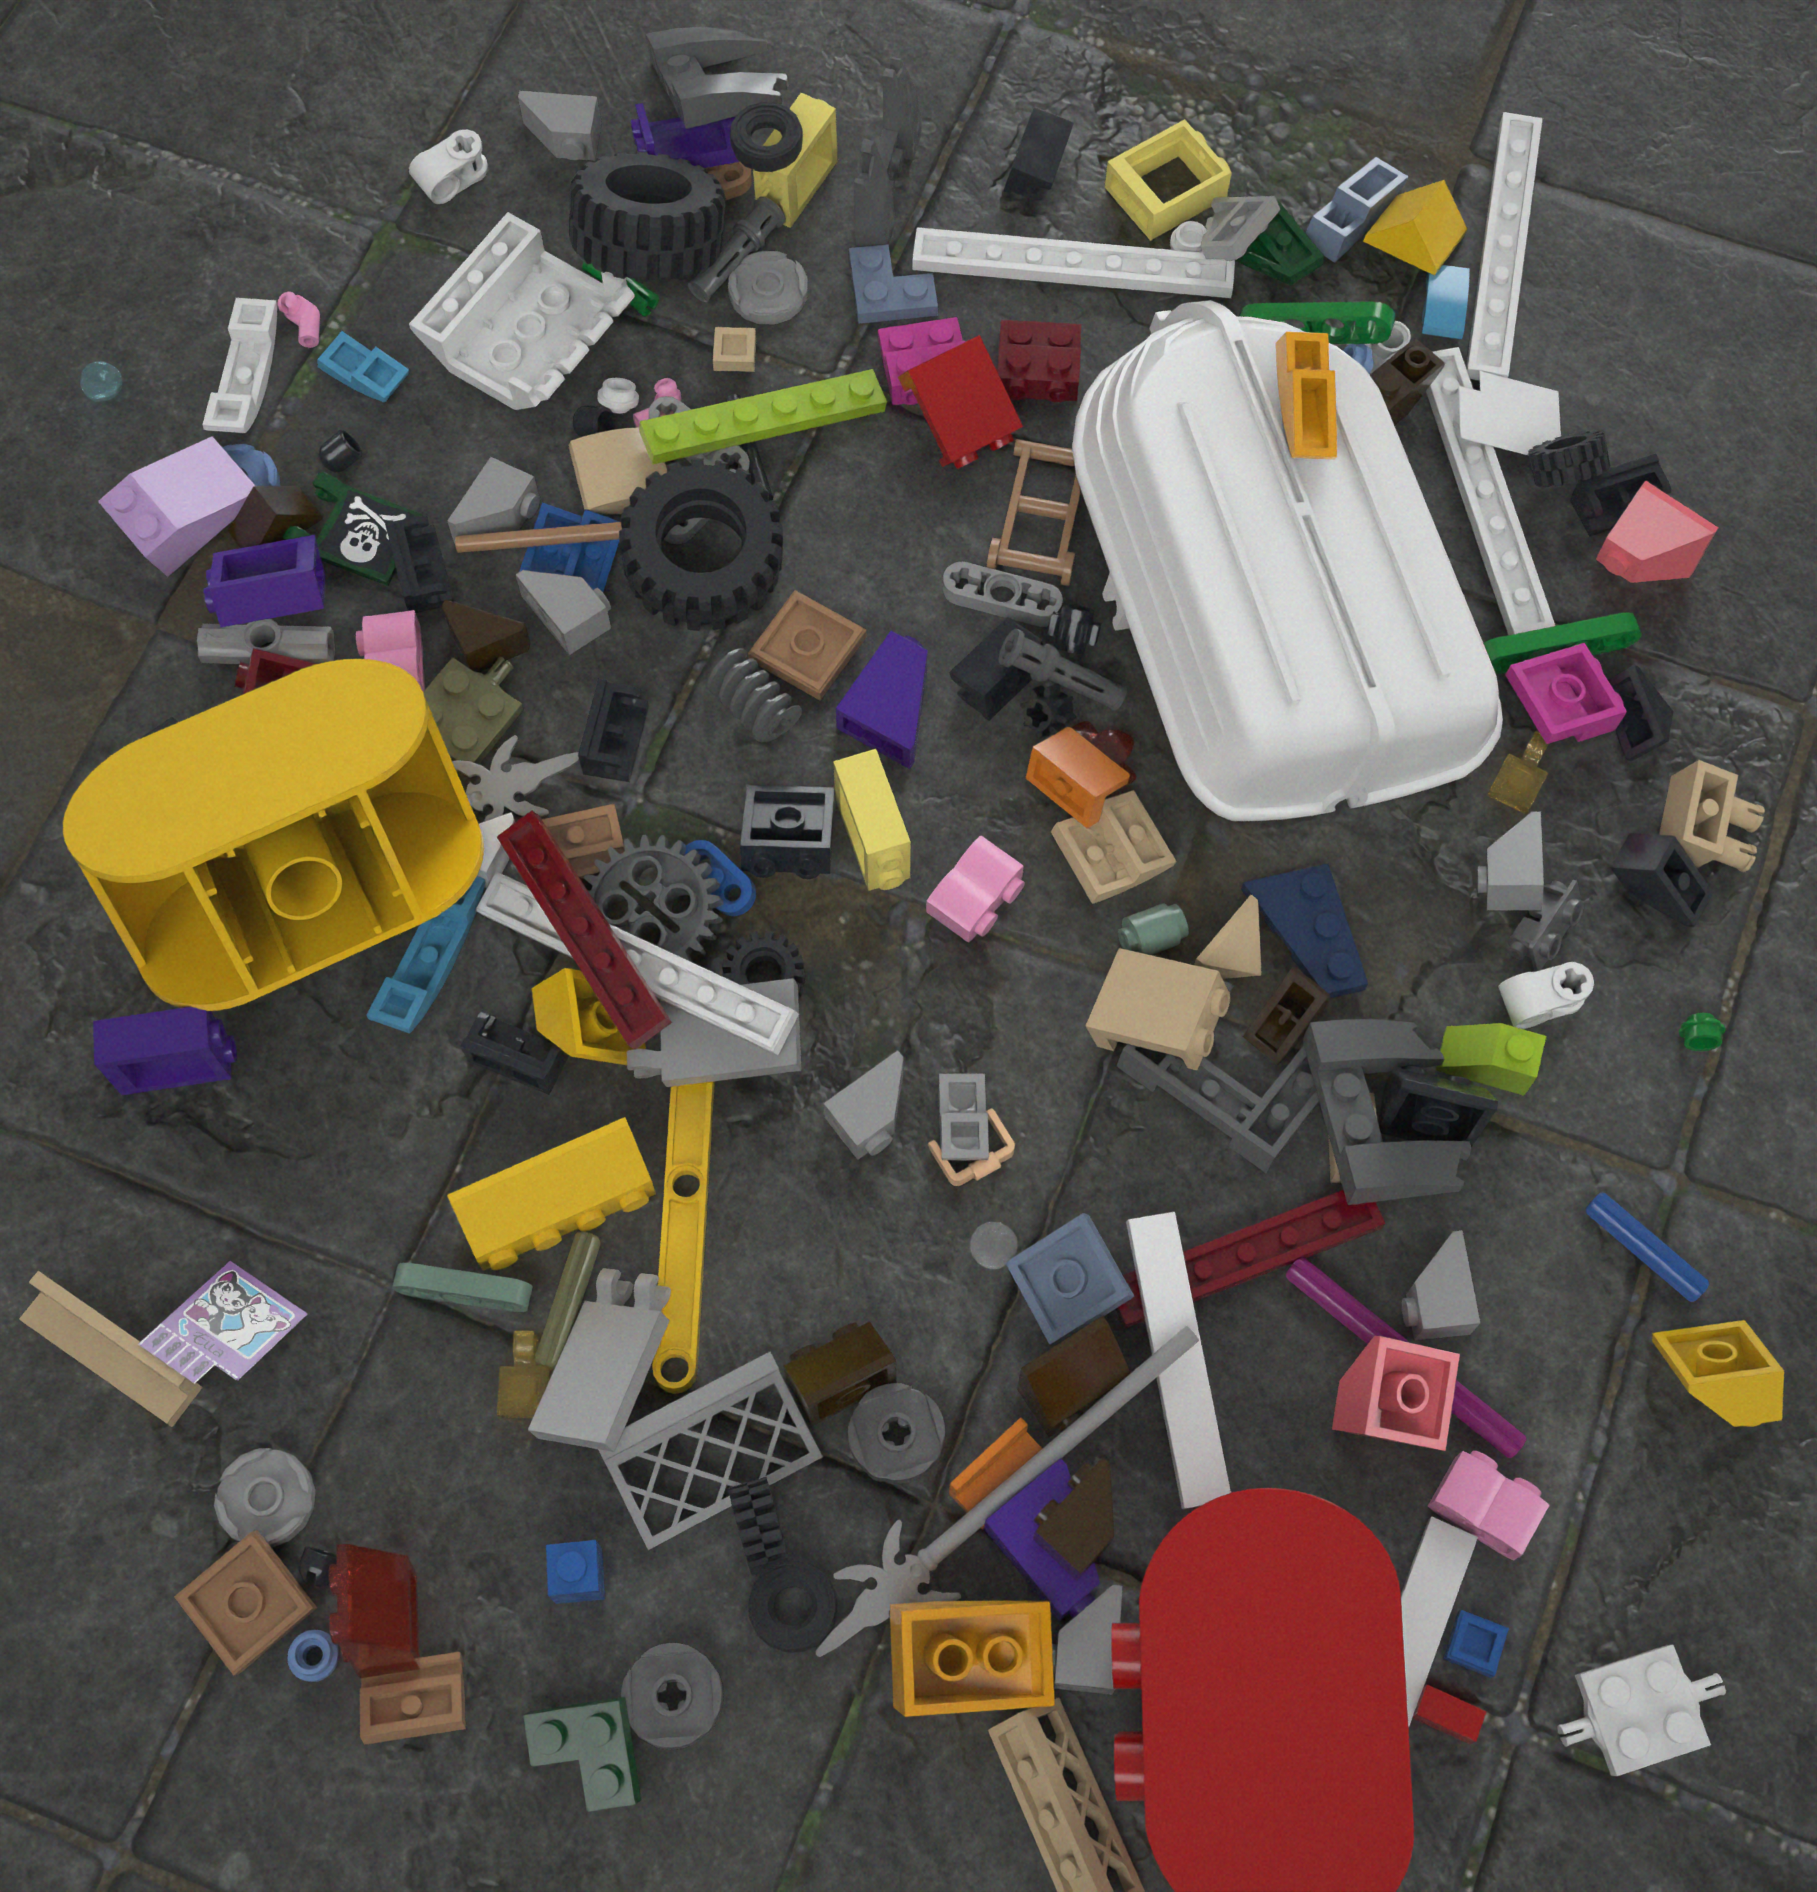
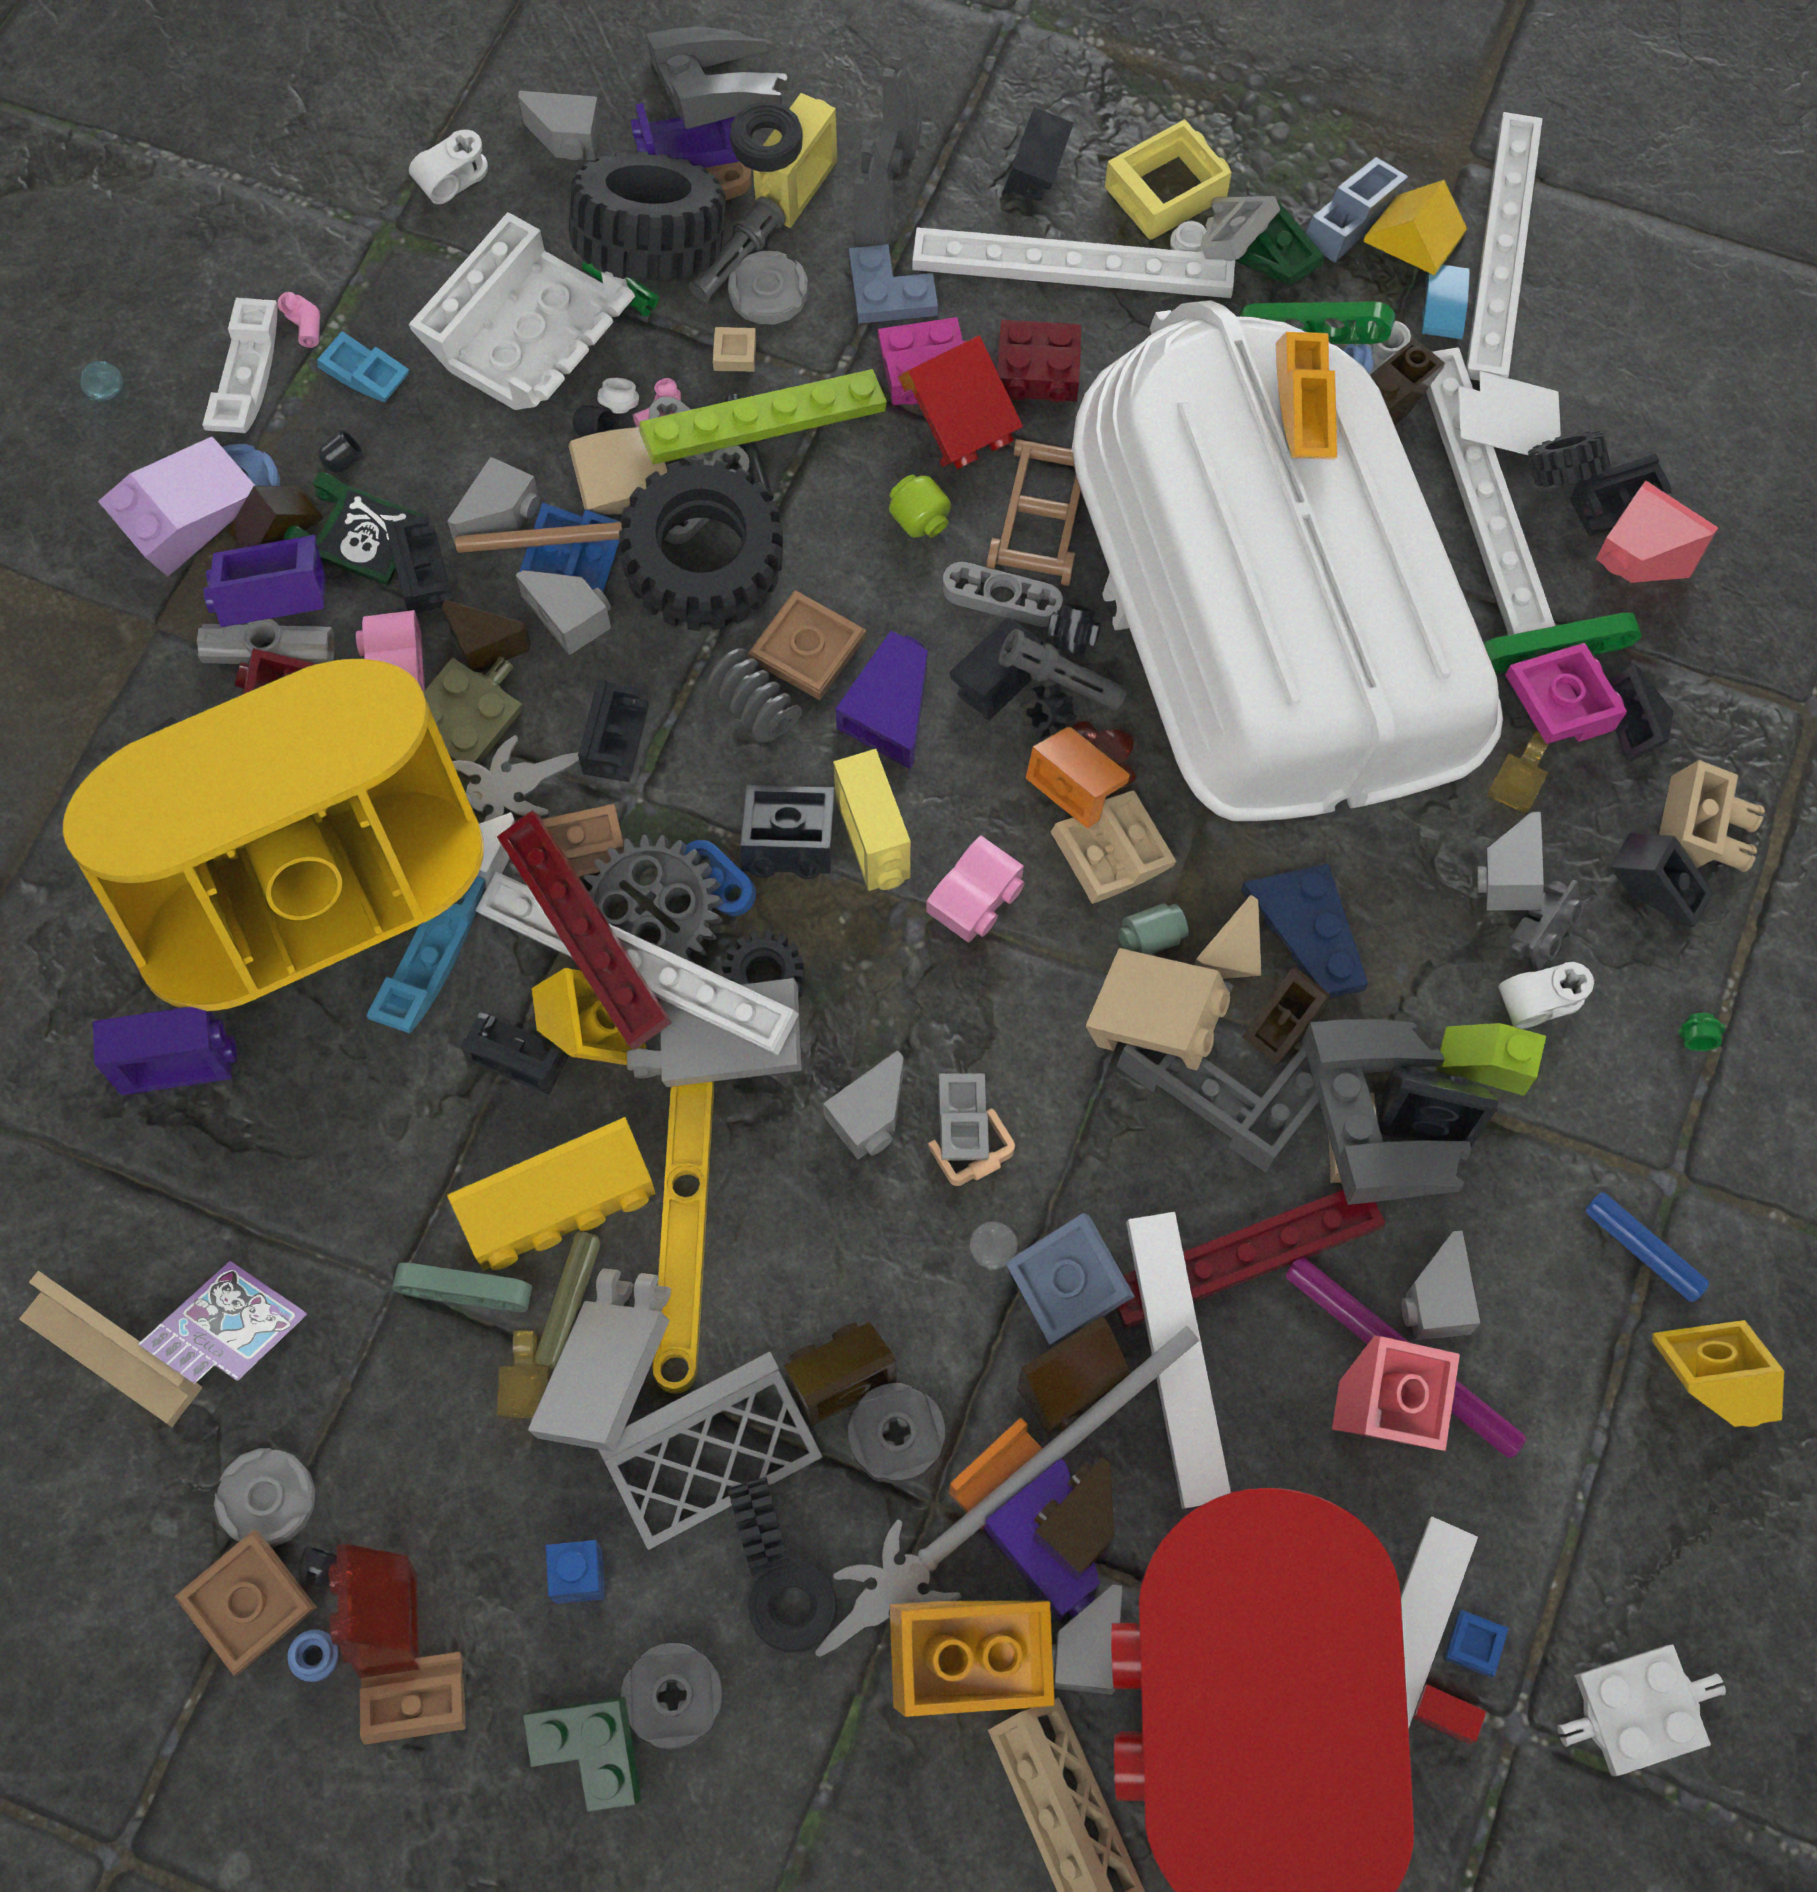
(919, 506): none -> lime head
(1489, 1504): bright pink brick -> none

